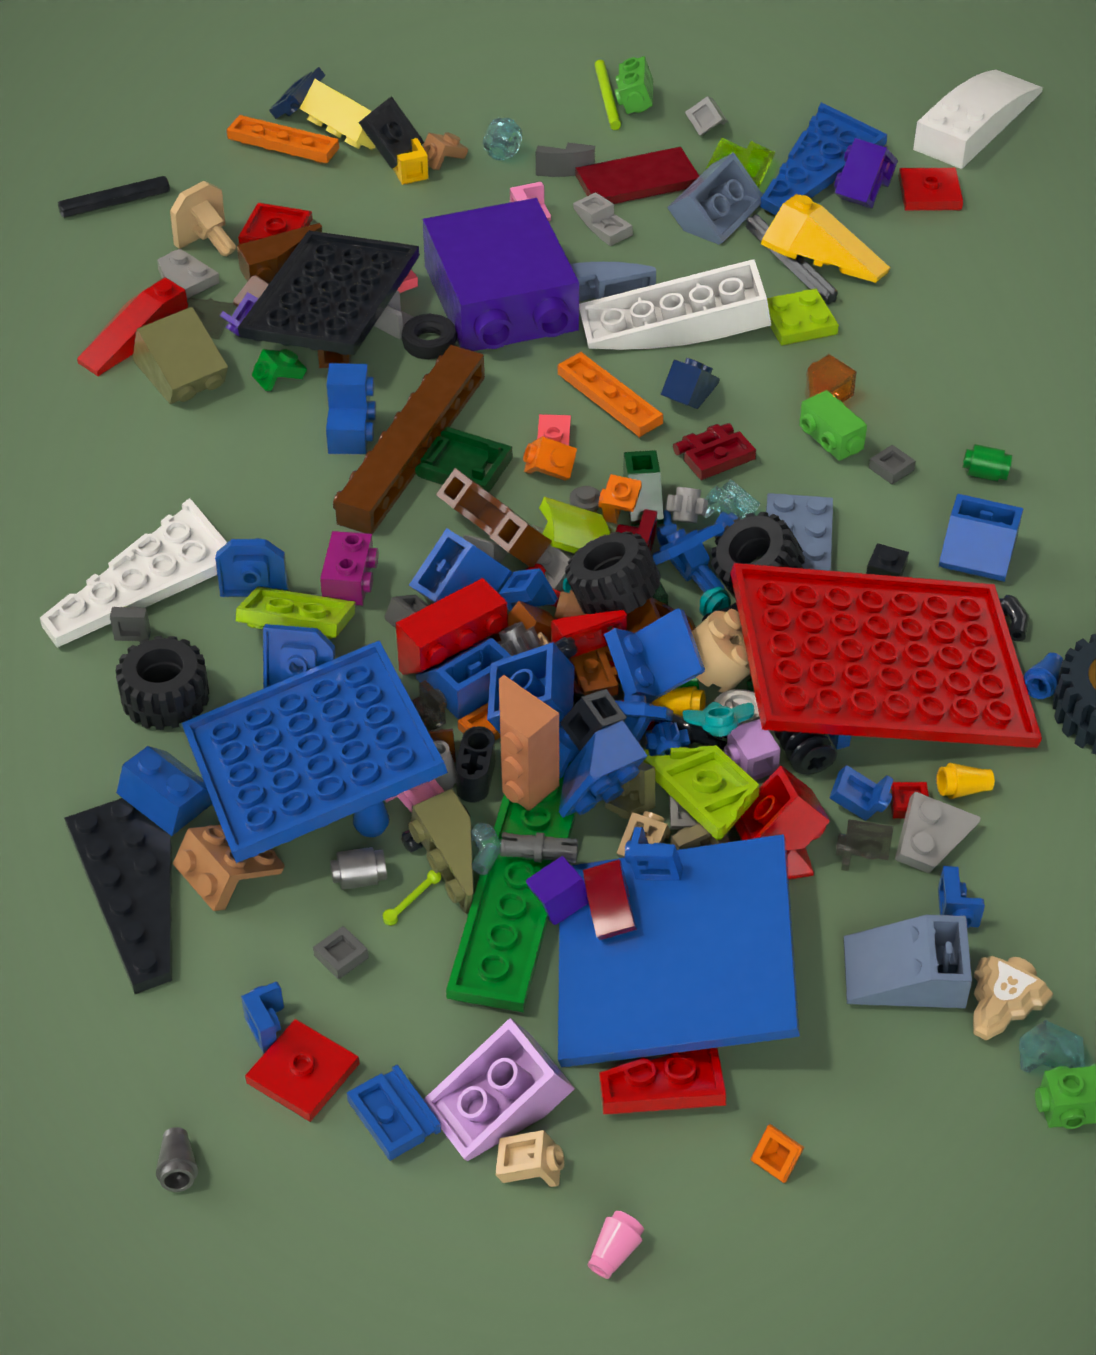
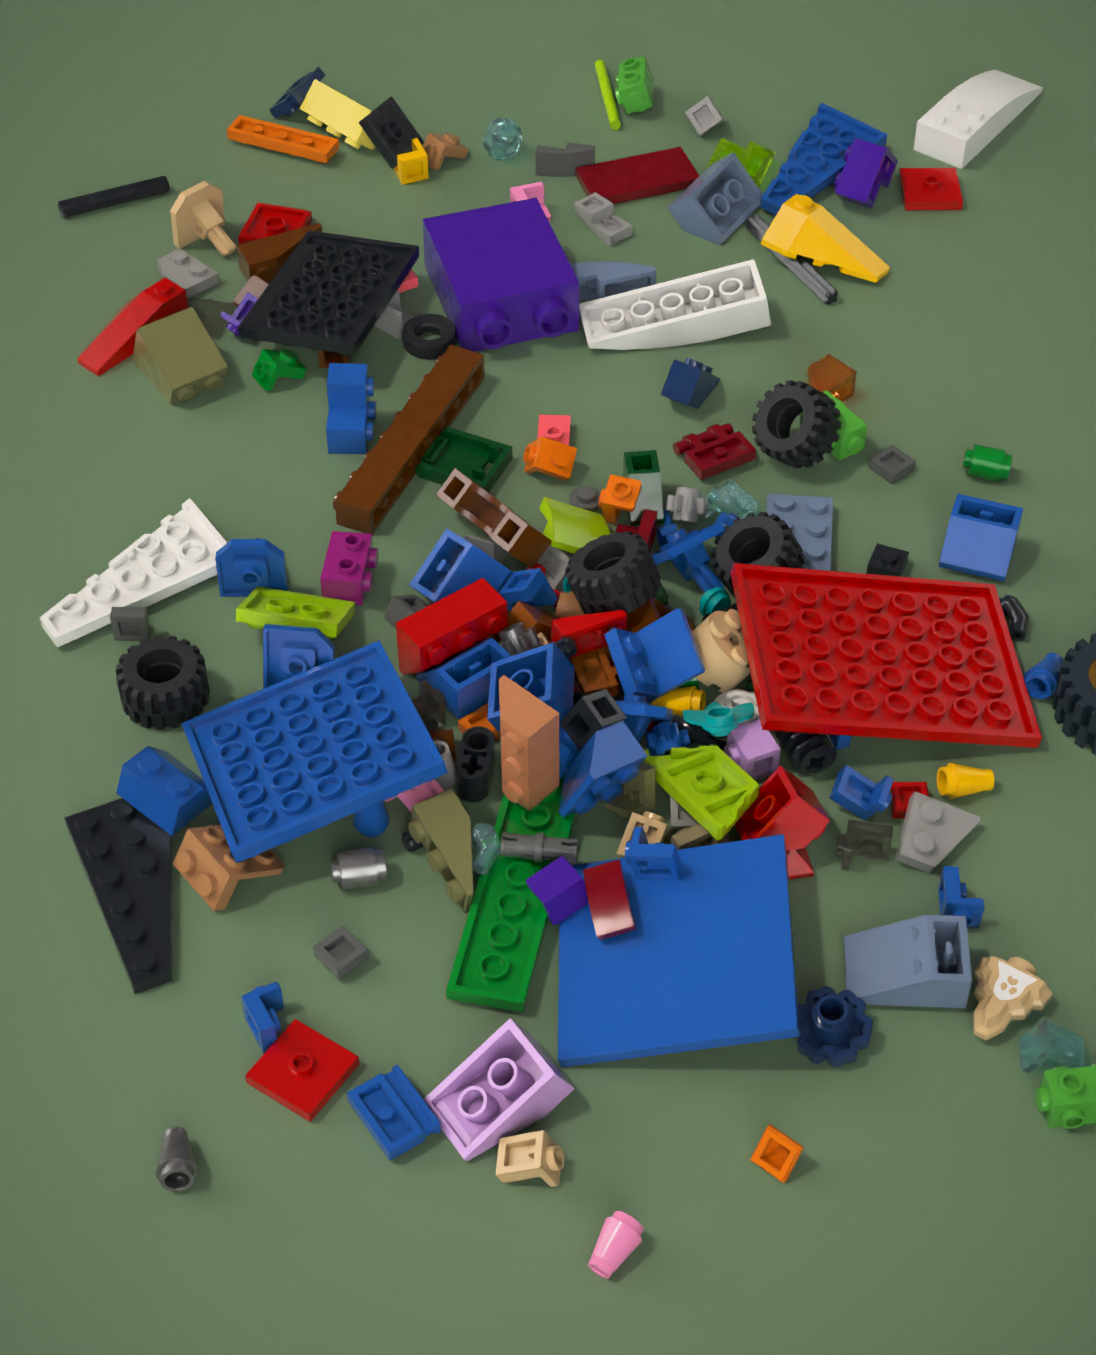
(390, 916): lime hinge -> none
(610, 394): orange plate -> none
(664, 1083): red wing -> none
(777, 415): none -> black tyre
(800, 317): lime plate -> none
(833, 1026): none -> dark blue plant

